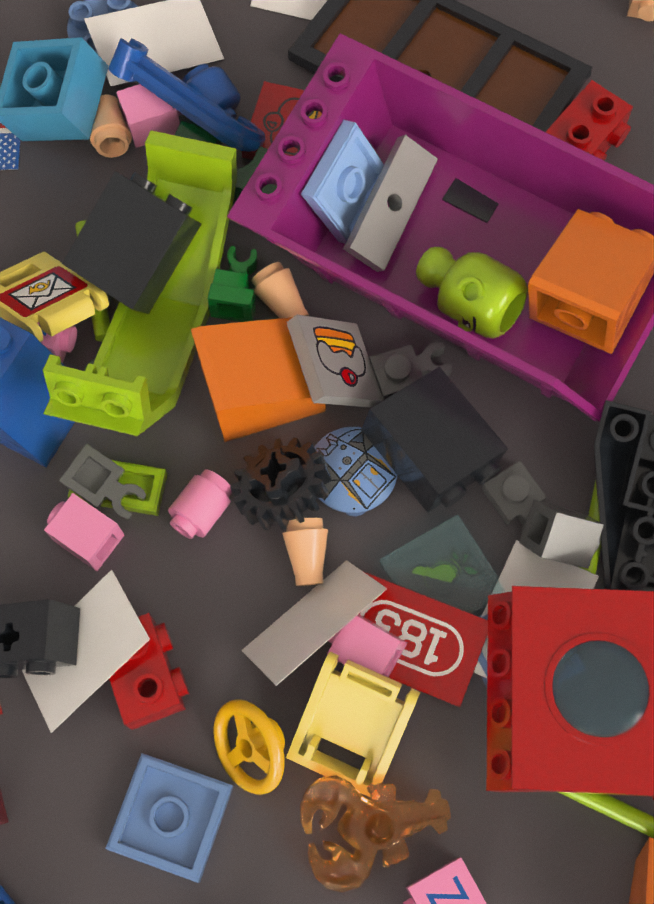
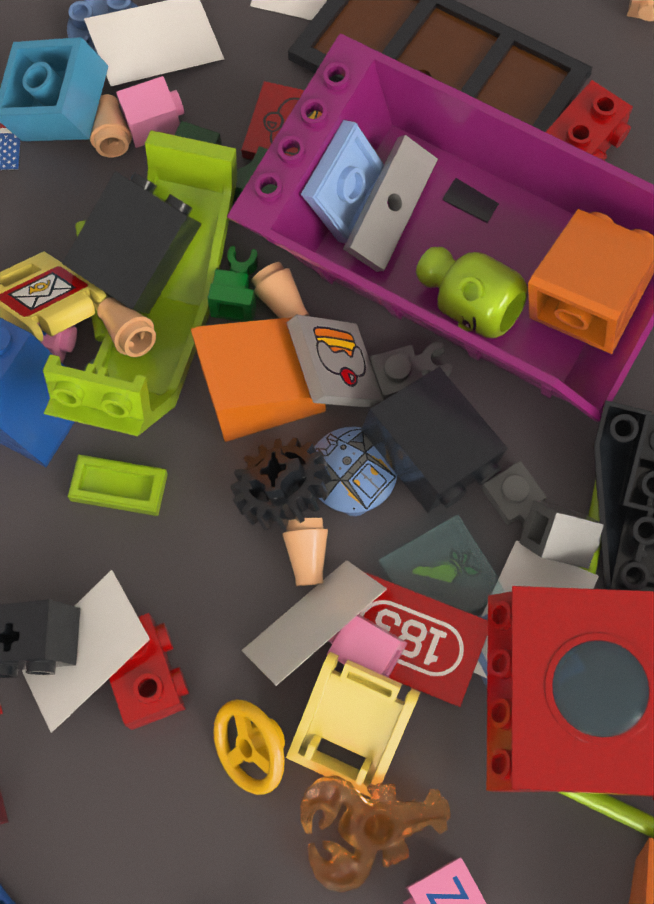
(83, 531): bright pink brick -> none
(97, 478): dark grey plate -> none
(128, 329): none -> light nougat cone
(133, 64): blue piece -> none
(170, 817): medium blue tile -> none
(200, 504): bright pink brick -> none
(215, 86): blue head -> none

